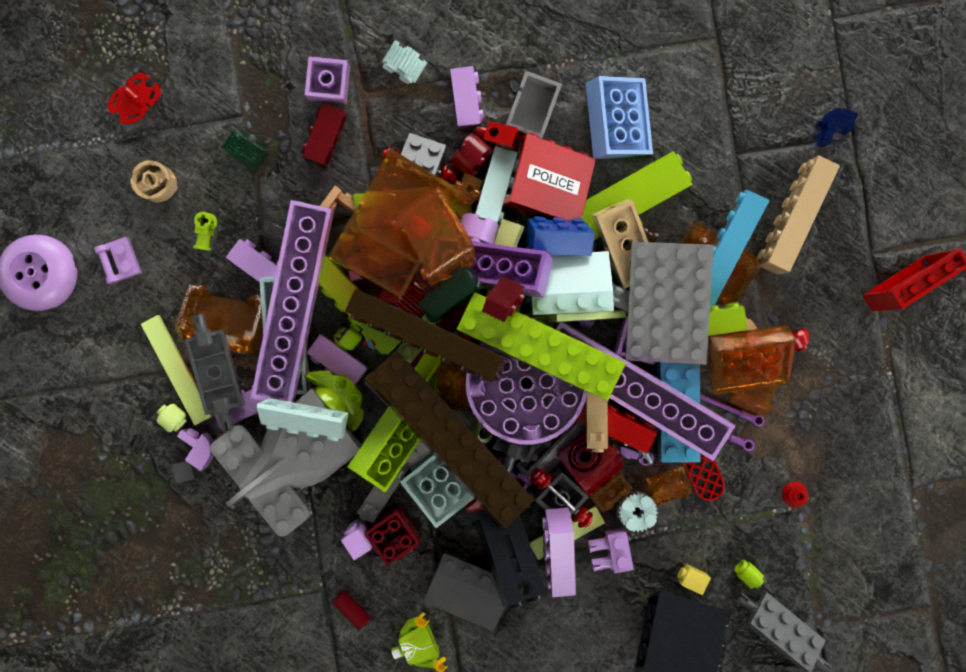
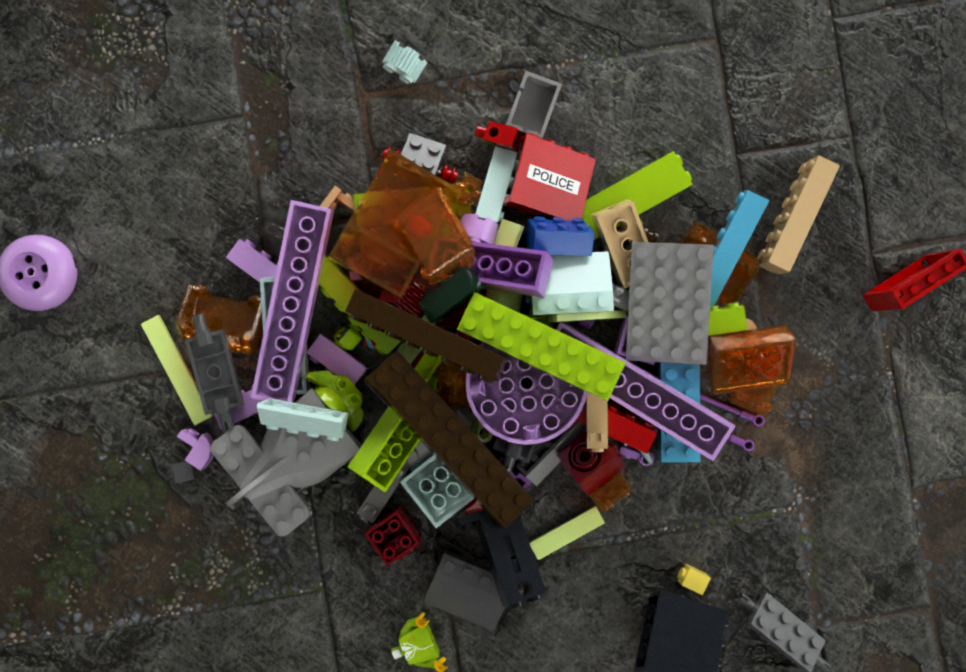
(123, 257): lavender plate -> none
(133, 99): red shield -> none
(153, 181): tan brick -> none
(171, 417): yellowish green head -> none
(204, 230): lime connector -> none
(245, 150): clear green brick -> none
(324, 135): dark red brick -> none
(327, 80): lavender brick -> none
(351, 610): dark red axle -> none
(355, 539): lavender brick -> none
(466, 97): lavender brick -> none
(471, 155): dark red brick -> none
(503, 299): dark red brick -> none
(559, 552): lavender brick -> none
(560, 491): dark grey brick -> none
(618, 117): light blue slope -> none
(618, 547): lavender brick -> none
(644, 519): light aqua brick -> none
(669, 486): clear orange brick -> none
(706, 480): red window -> none
(749, 574): lime brick -> none
(795, 494): red cone -> none
(802, 339): red cone -> none
(838, 121): clear blue brick -> none

